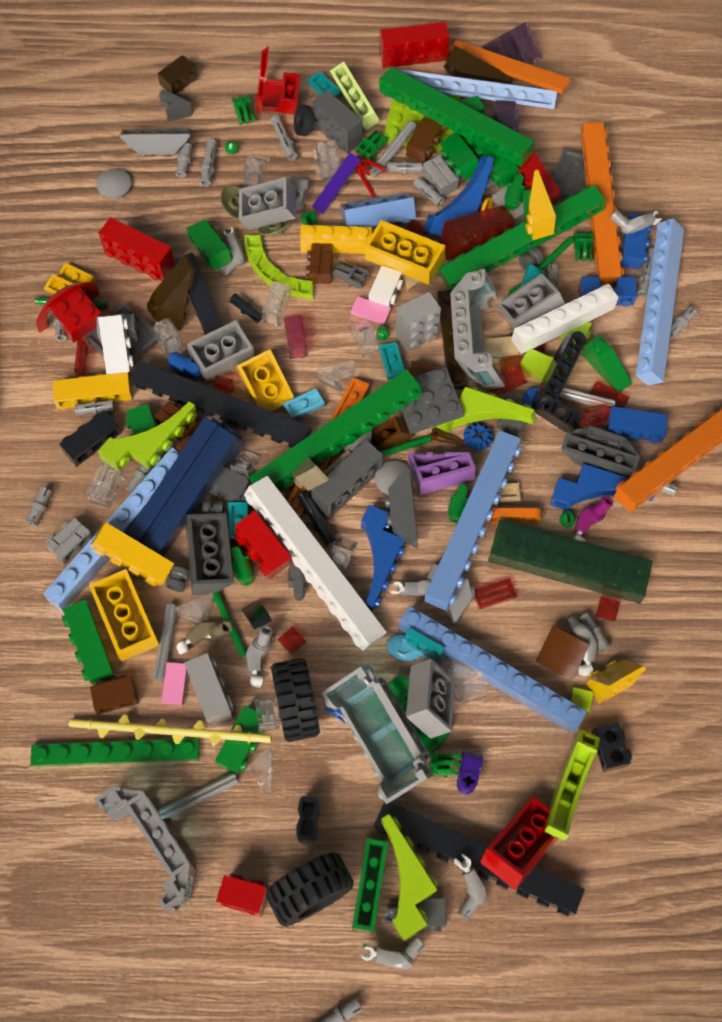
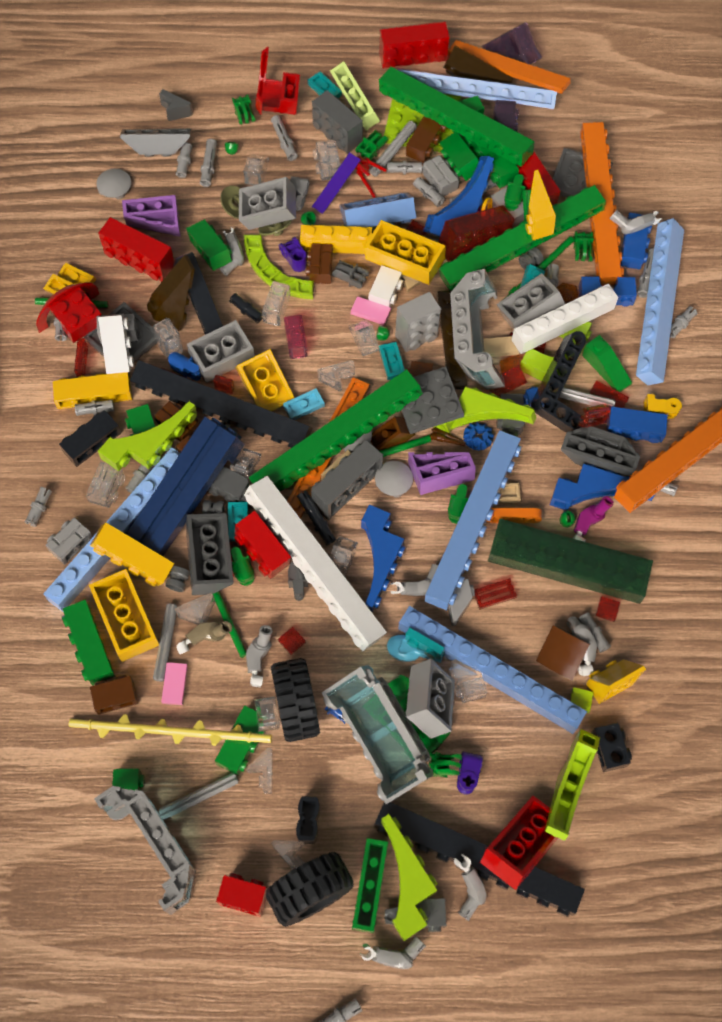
(114, 752): green plate -> none
(128, 779): none -> green brick
(153, 214): none -> medium lavender wedge
(177, 75): dark brown brick -> none
(210, 690): light grey brick -> none
(256, 615): black tile -> none
(287, 849): none -> clear slope
(294, 254): none -> dark purple piece
(303, 120): black tyre -> none
(308, 475): dark tan slope -> none
(402, 509): dark grey wedge -> none
(568, 292): none -> clear orange slope
(670, 407): none -> yellow leg

